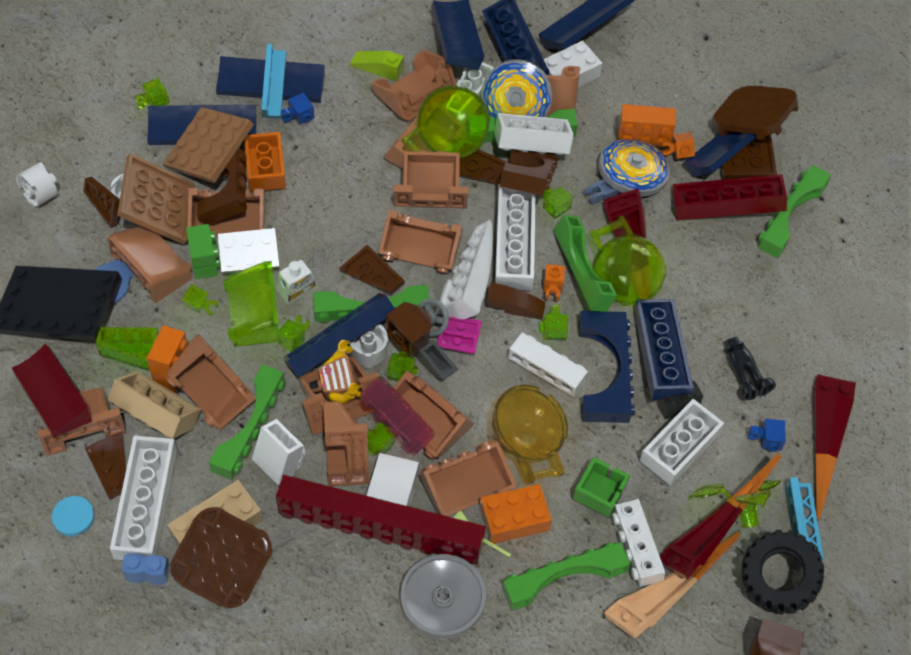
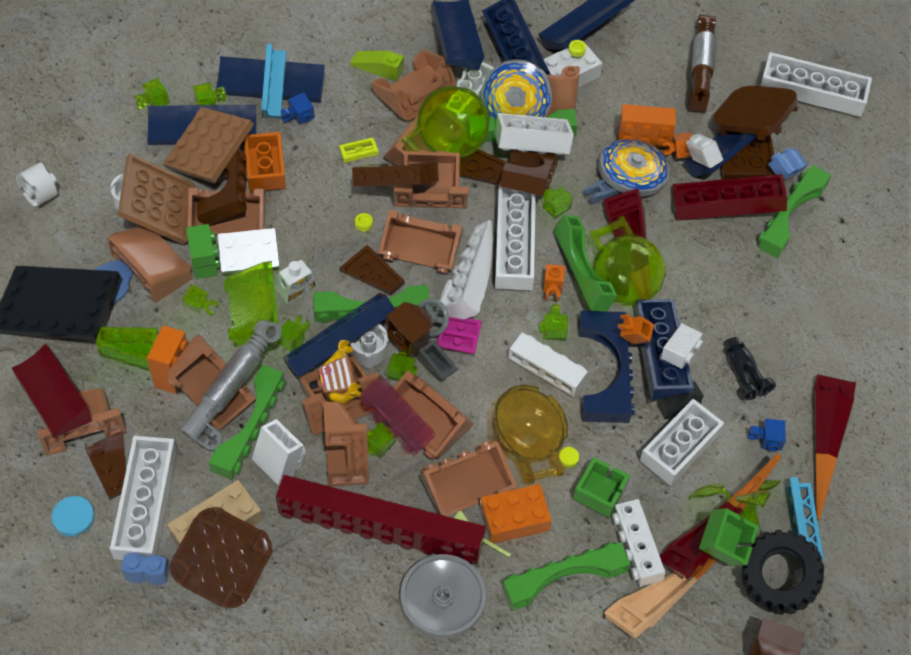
(103, 200): reddish brown wing -> none
(154, 404): tan brick -> none
(206, 96): none -> clear neon green brick
(227, 384): none -> piece
(359, 151): none -> neon yellow tile
(363, 222): none -> neon yellow tile
(393, 479): white brick -> none
(395, 175): none -> reddish brown arch
(515, 301): reddish brown slope -> none
(569, 457): none -> neon yellow tile
(577, 48): none -> neon yellow tile
(636, 329): none -> orange brick
(682, 346): none -> white brick
(702, 63): none -> reddish brown piece
(704, 150): none -> white brick
(723, 534): none -> bright green piece
(788, 163): none -> medium blue brick
(818, 83): none -> white brick

